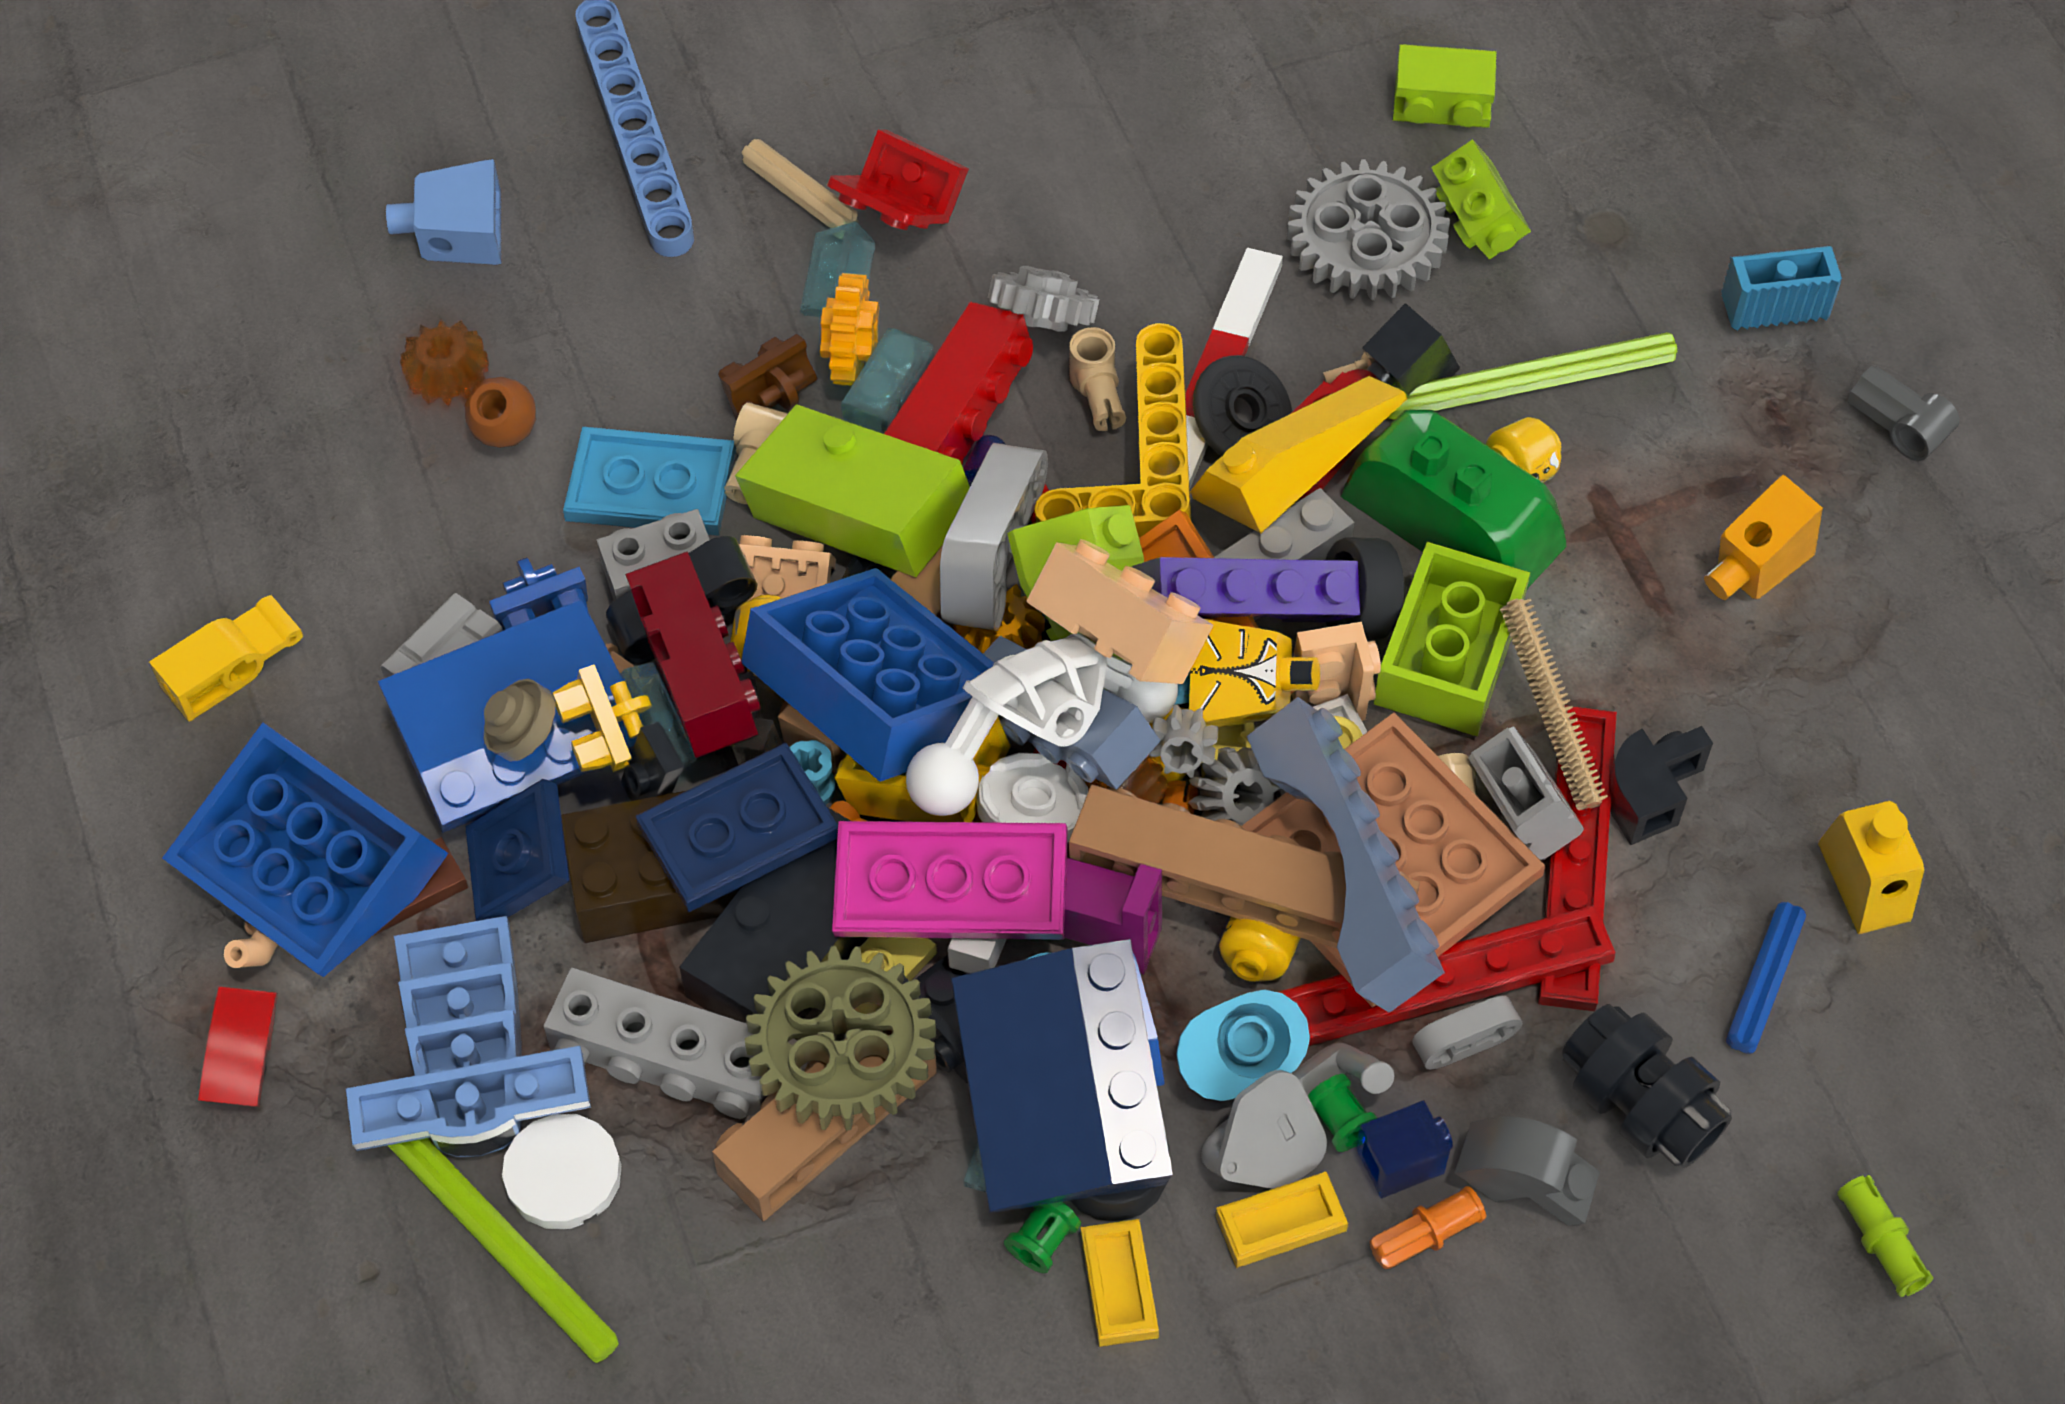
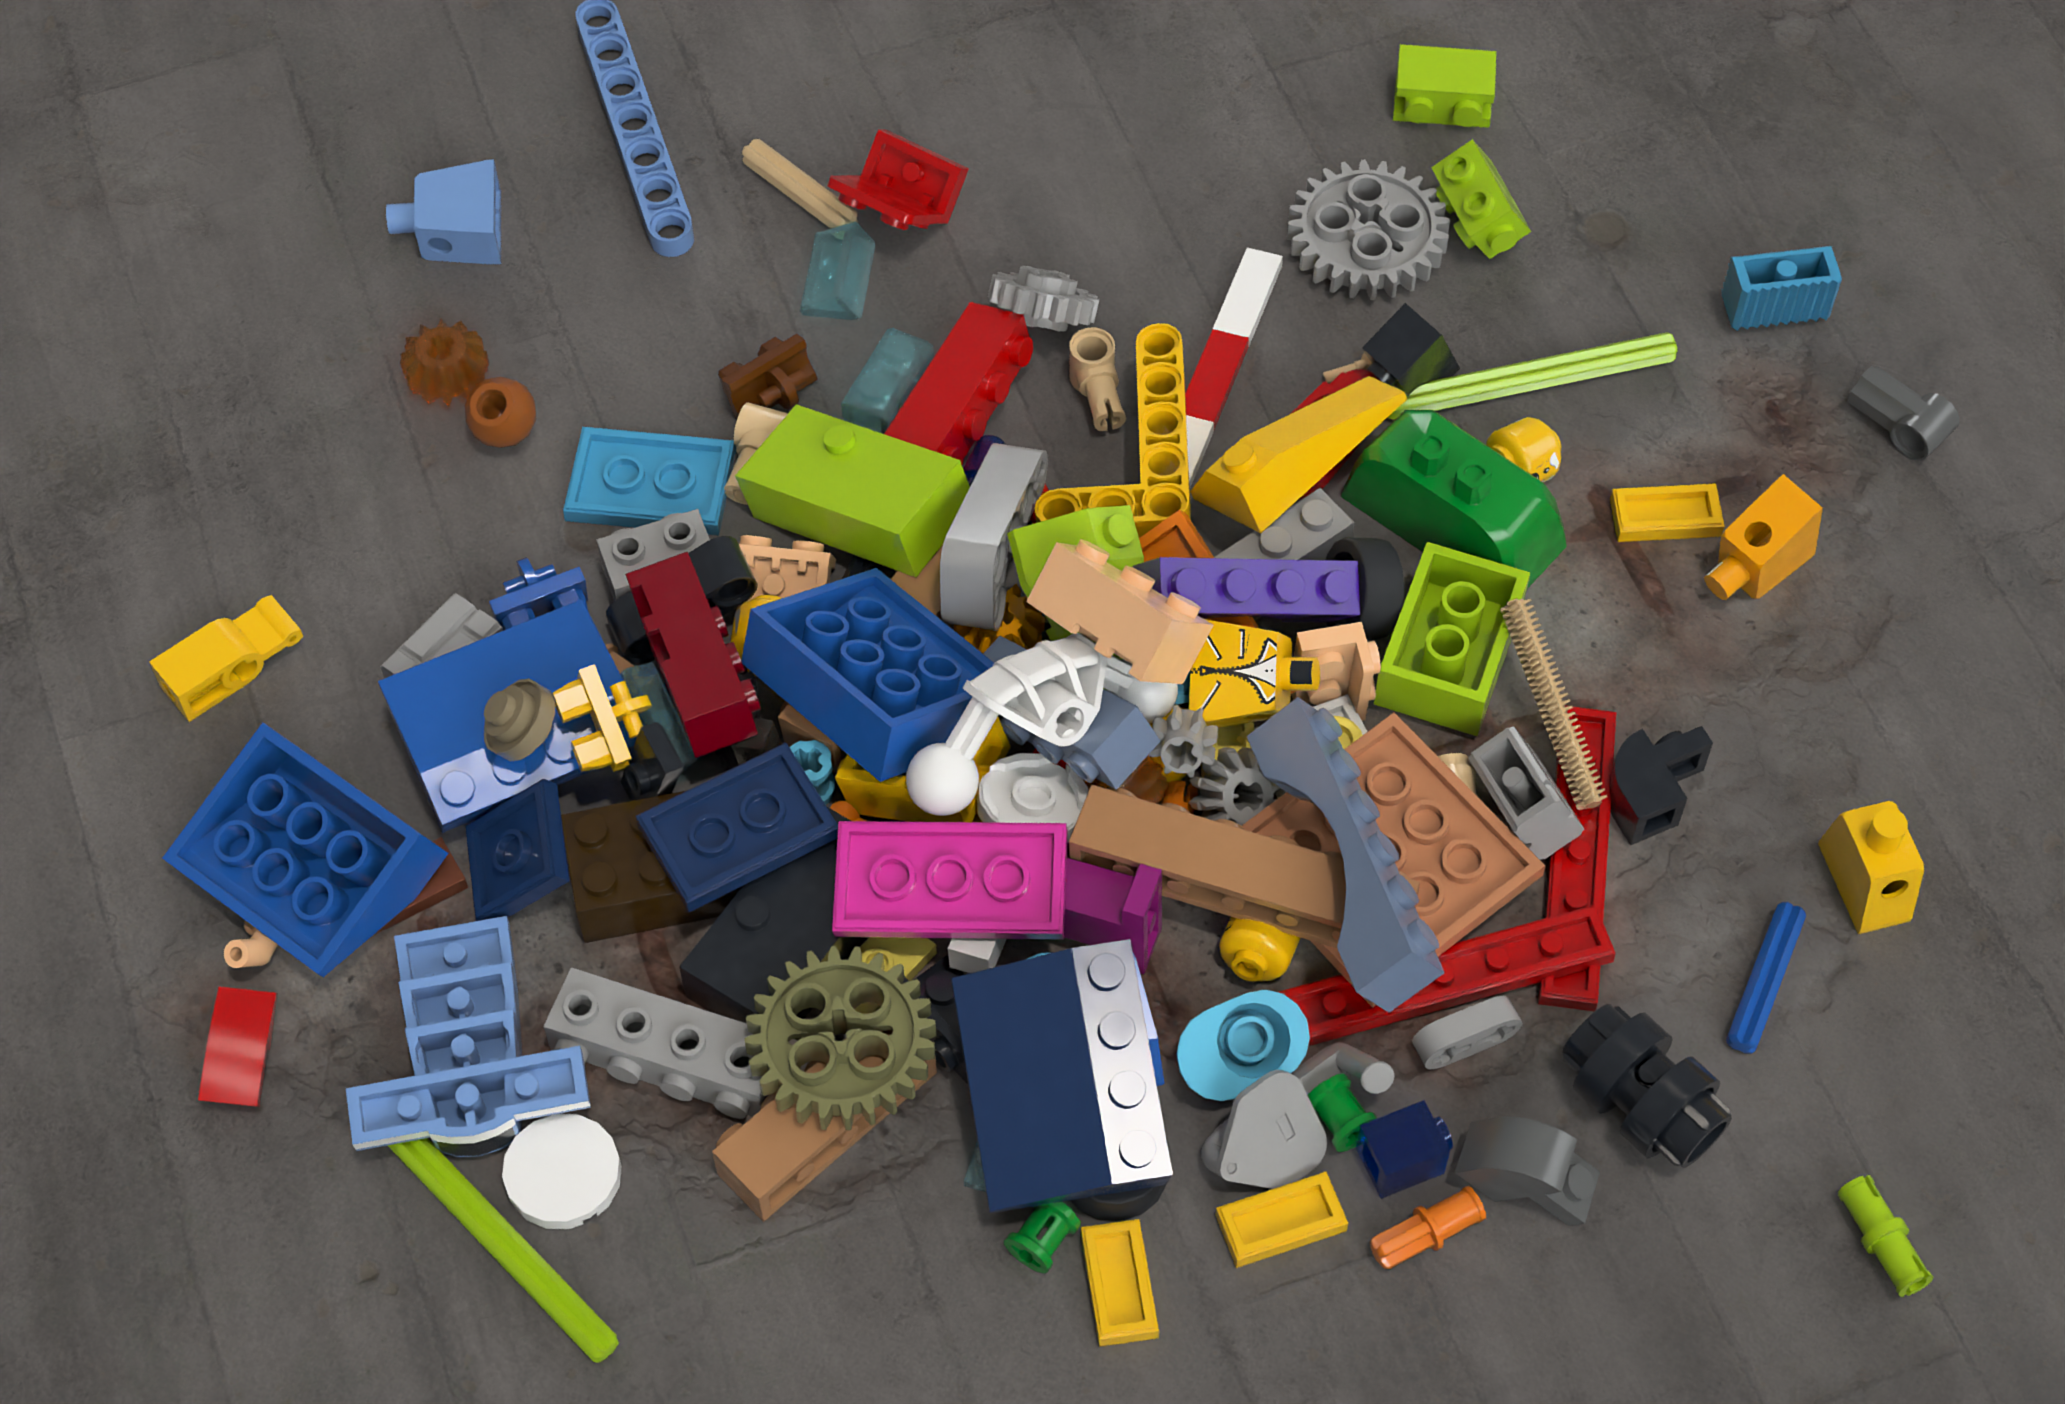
(849, 328): light orange gear -> none
(1216, 394): black wheel -> none
(1666, 512): none -> yellow tile

